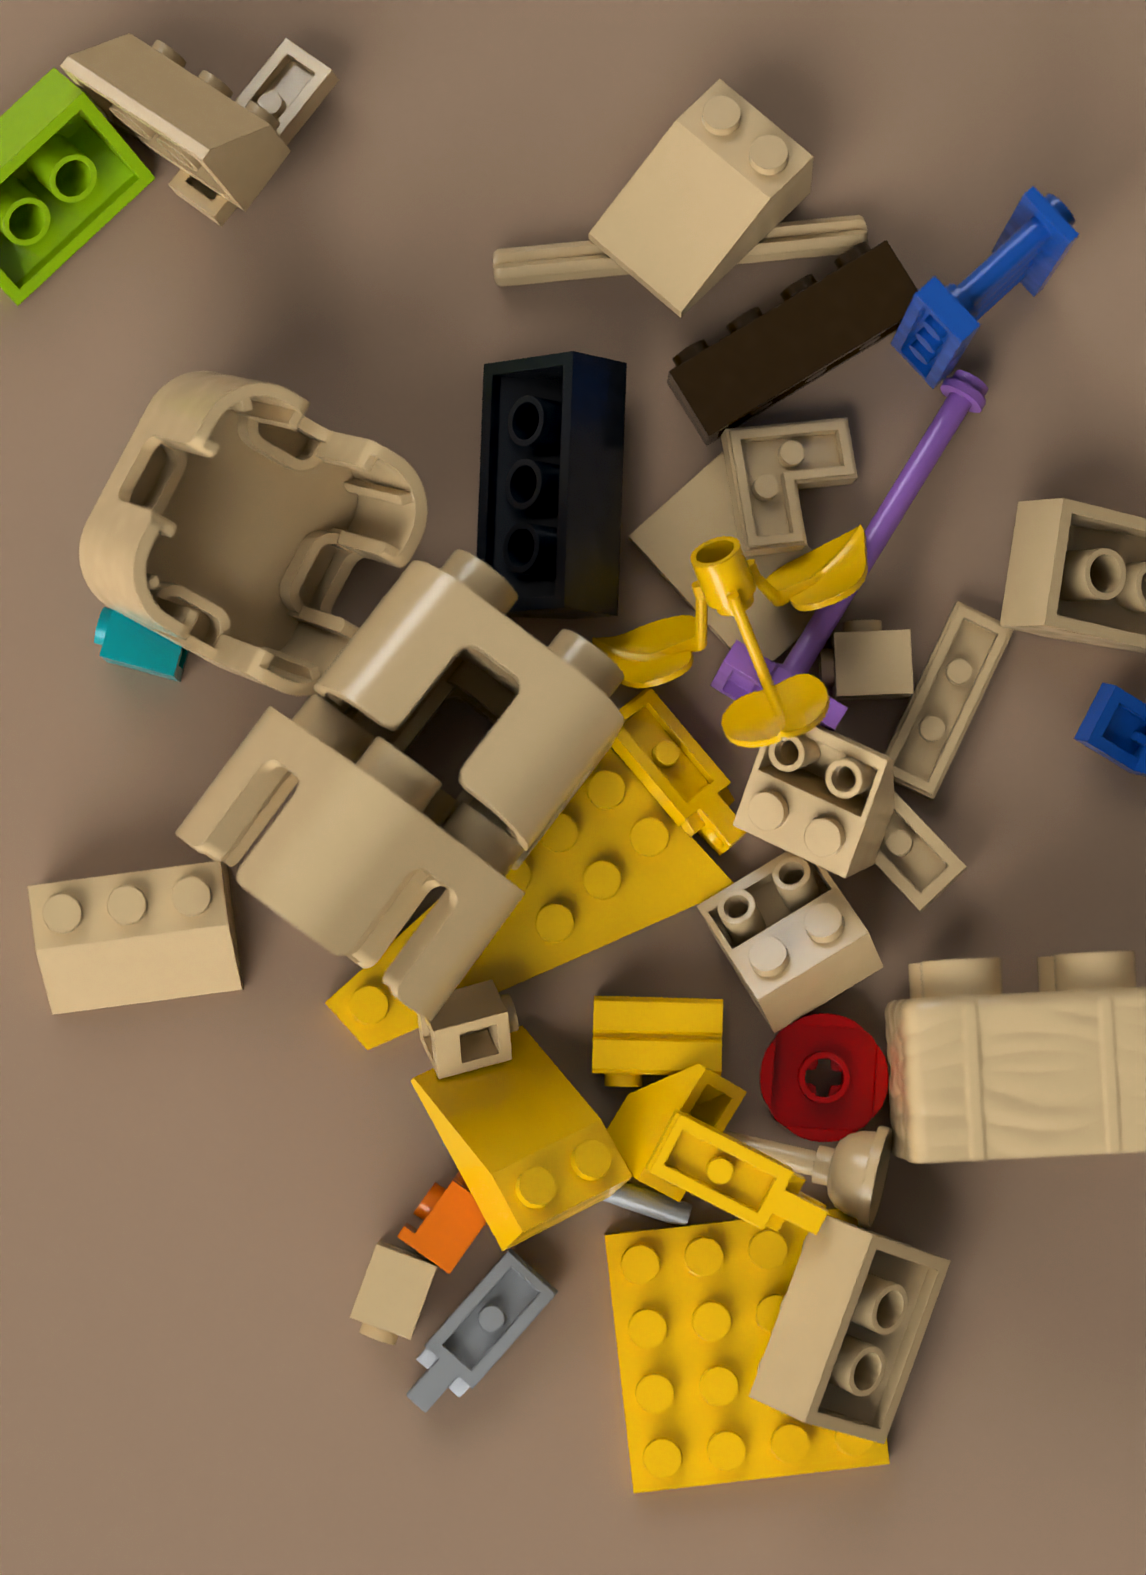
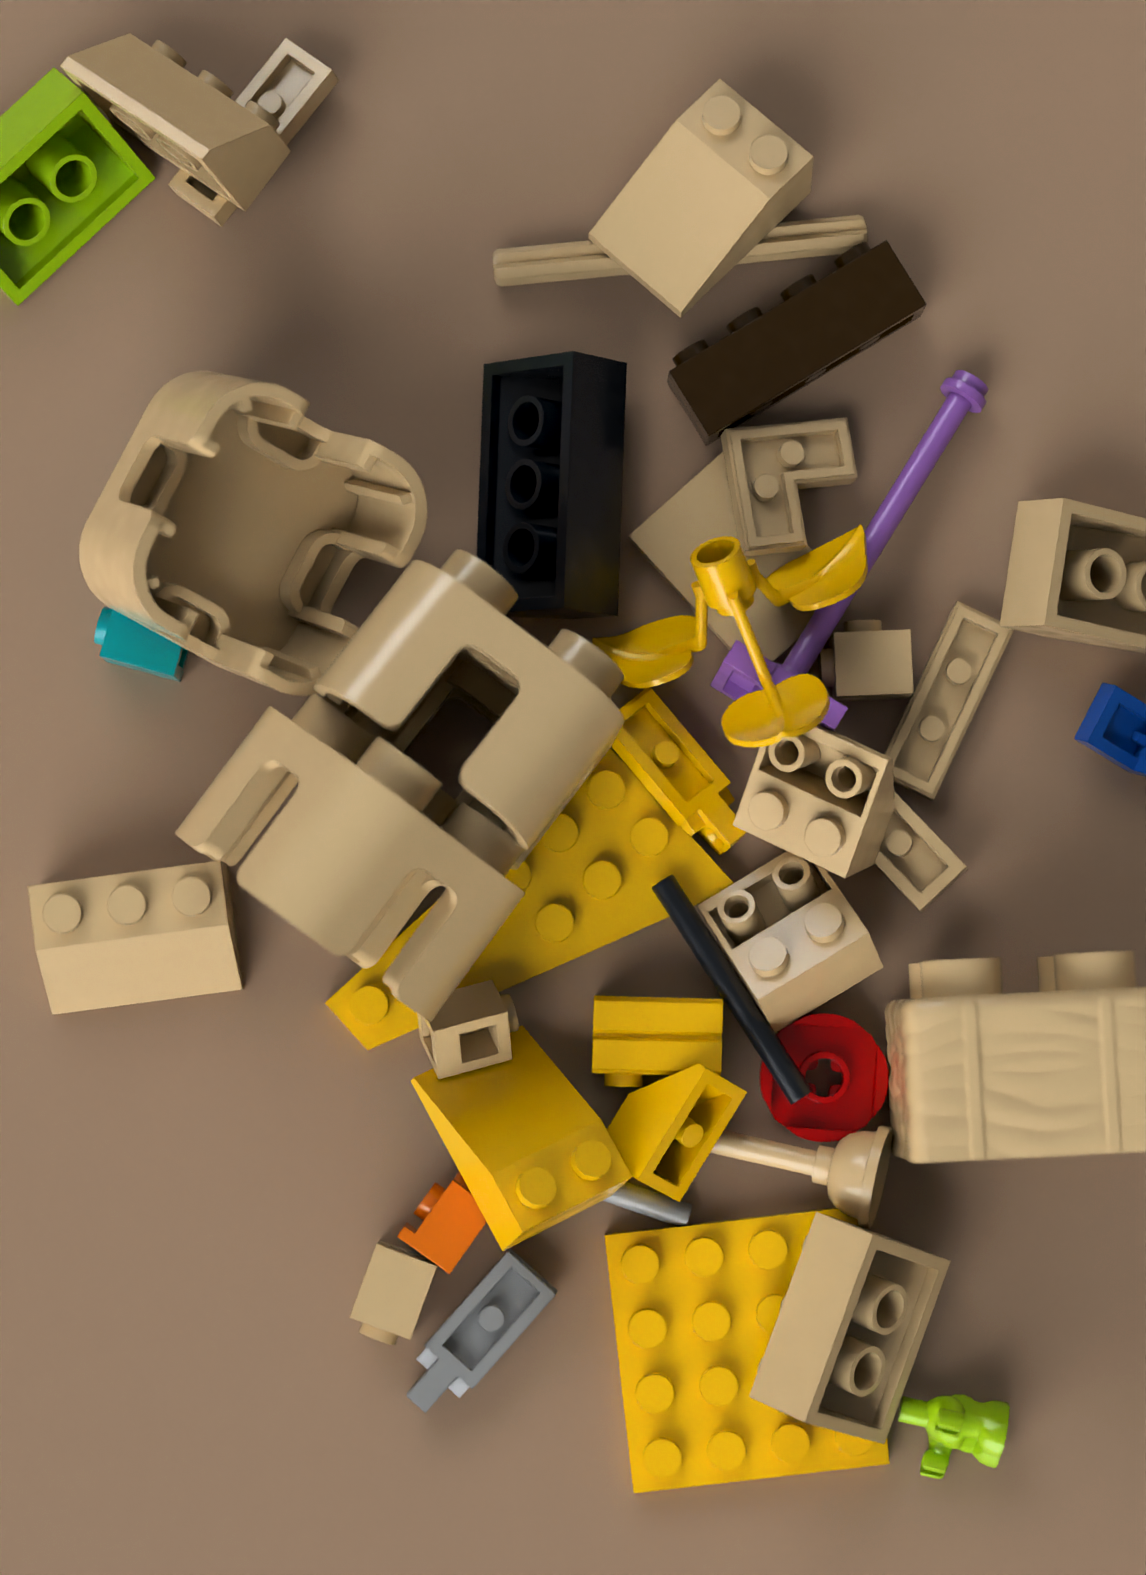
(732, 989): none -> black bar
(733, 1176): yellow hinge -> none
(946, 318): blue fence -> none
(960, 1425): none -> lime piece

